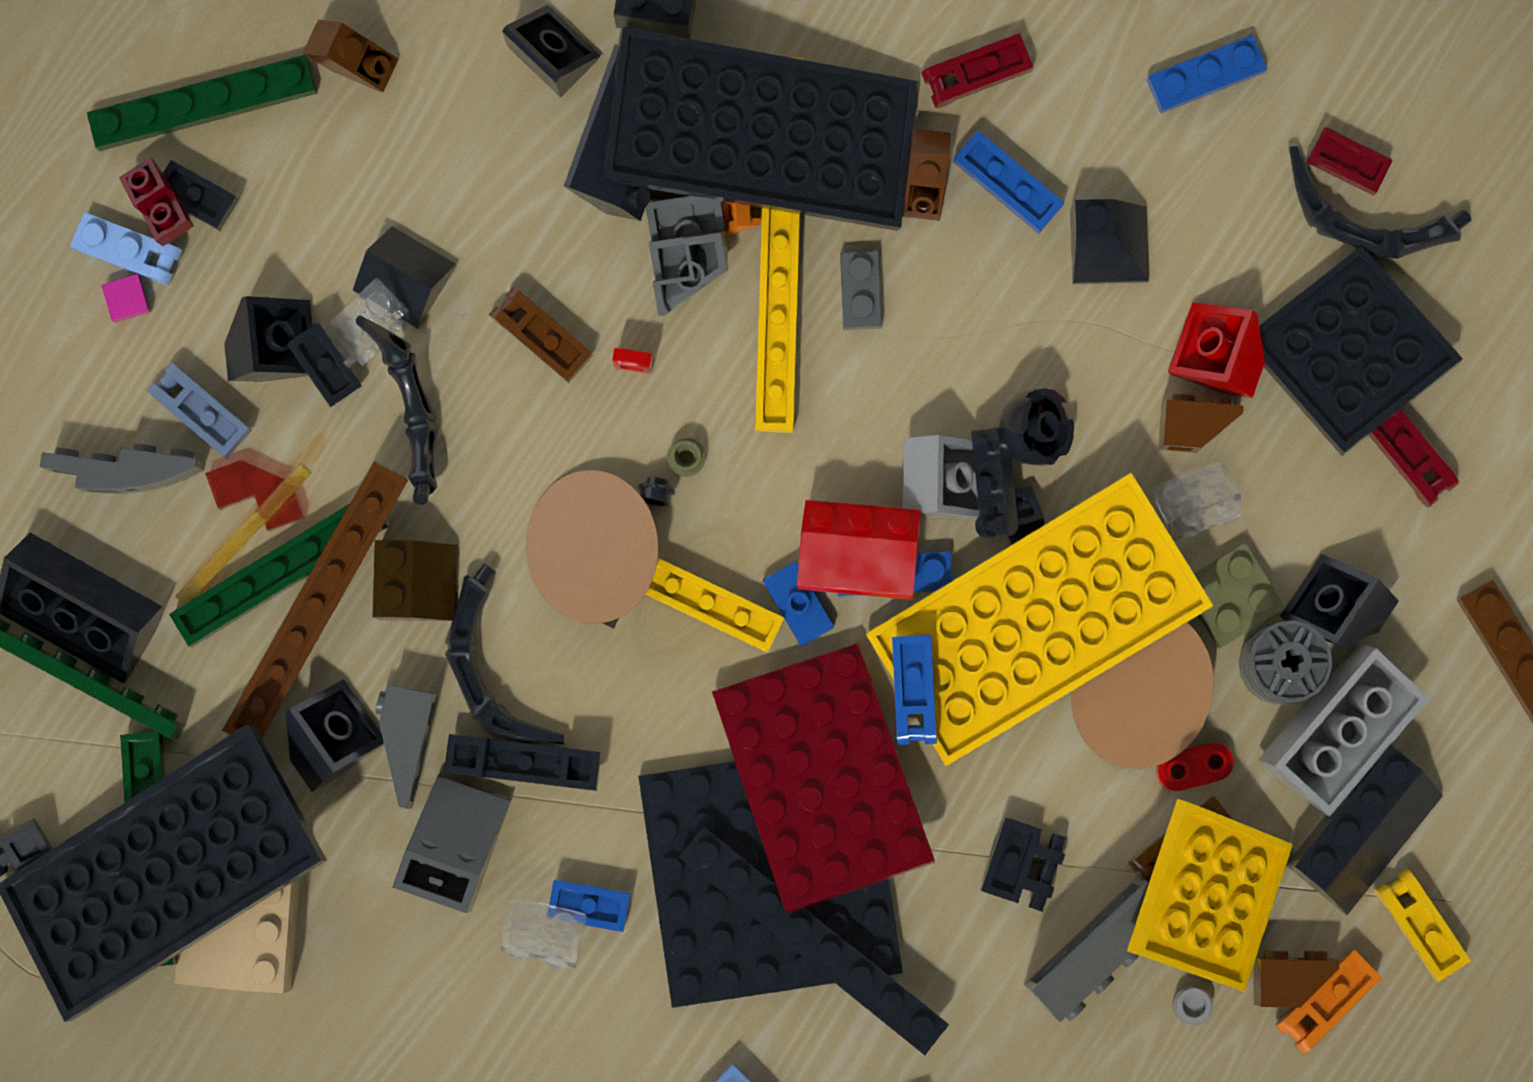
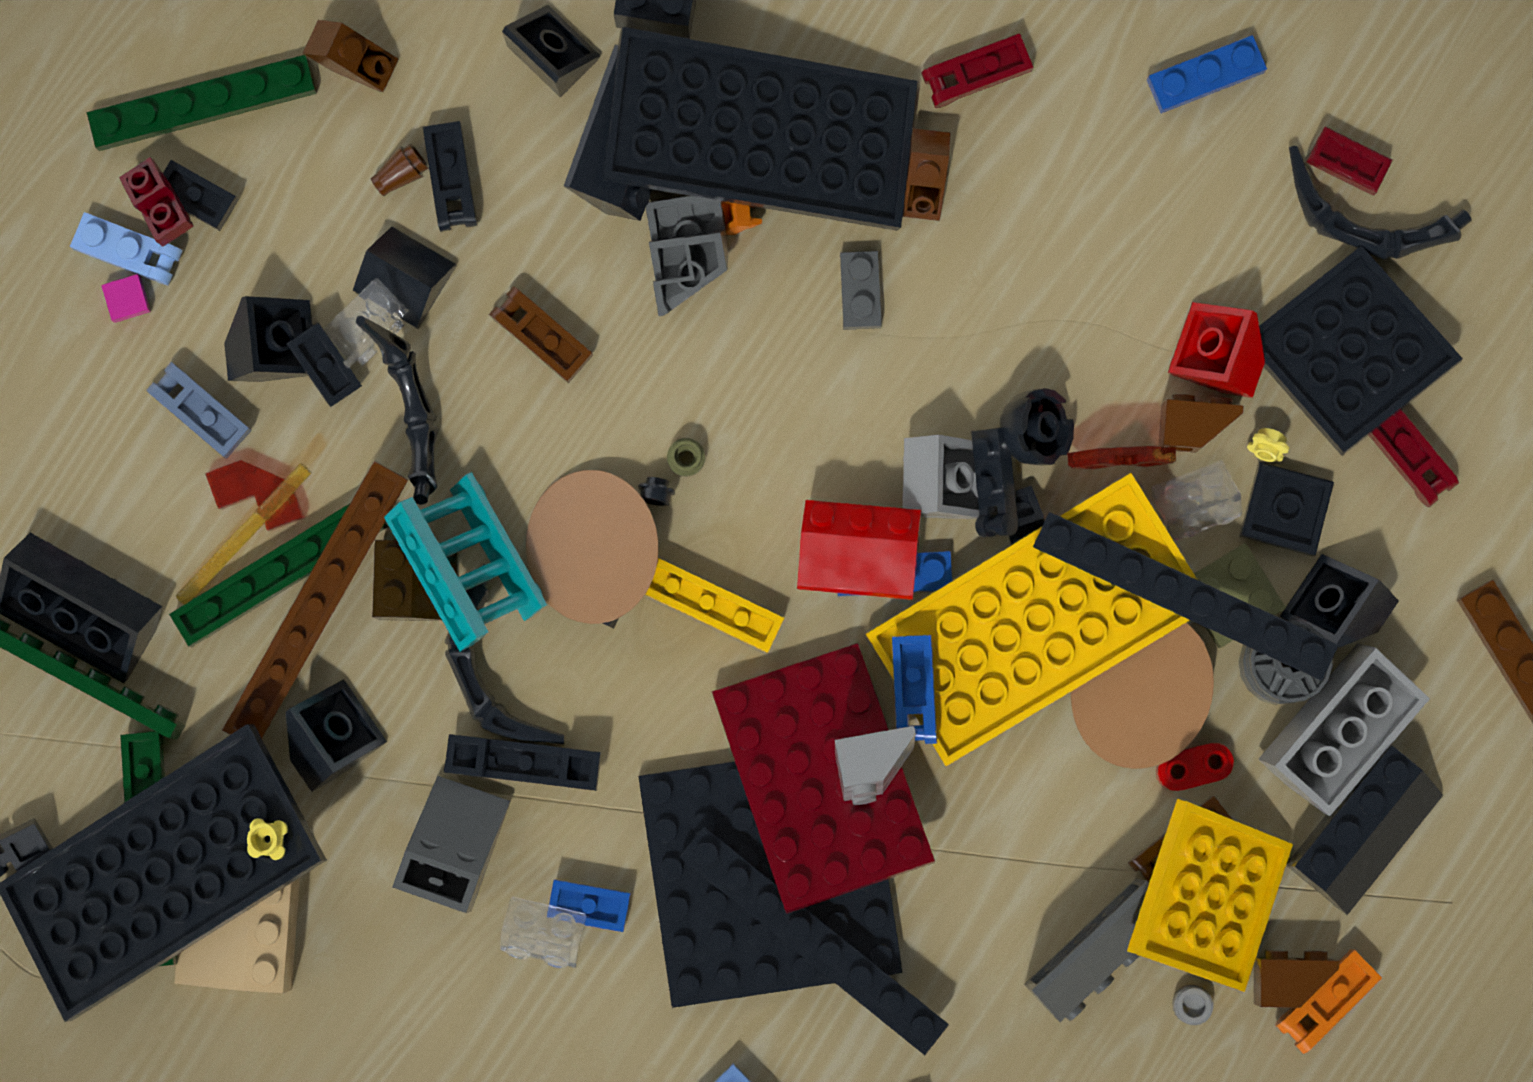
(136, 469): dark grey slope -> none
(256, 839): none -> light yellow plate
(401, 169): none -> reddish brown cone
(405, 733): dark grey slope -> none
(439, 579): none -> teal fence
(449, 174): none -> black plate
(633, 360): red tile -> none
(777, 321): yellow plate -> none
(798, 607): blue plate -> none
(871, 762): none -> light grey slope
(1008, 182): blue plate -> none
(1012, 860): black plate -> none
(1108, 242): black slope -> none
(1122, 456): none -> clear red tile
(1186, 596): none -> black plate
(1268, 445): none -> light yellow plate
(1286, 509): none -> black tile
(1423, 926): yellow plate -> none

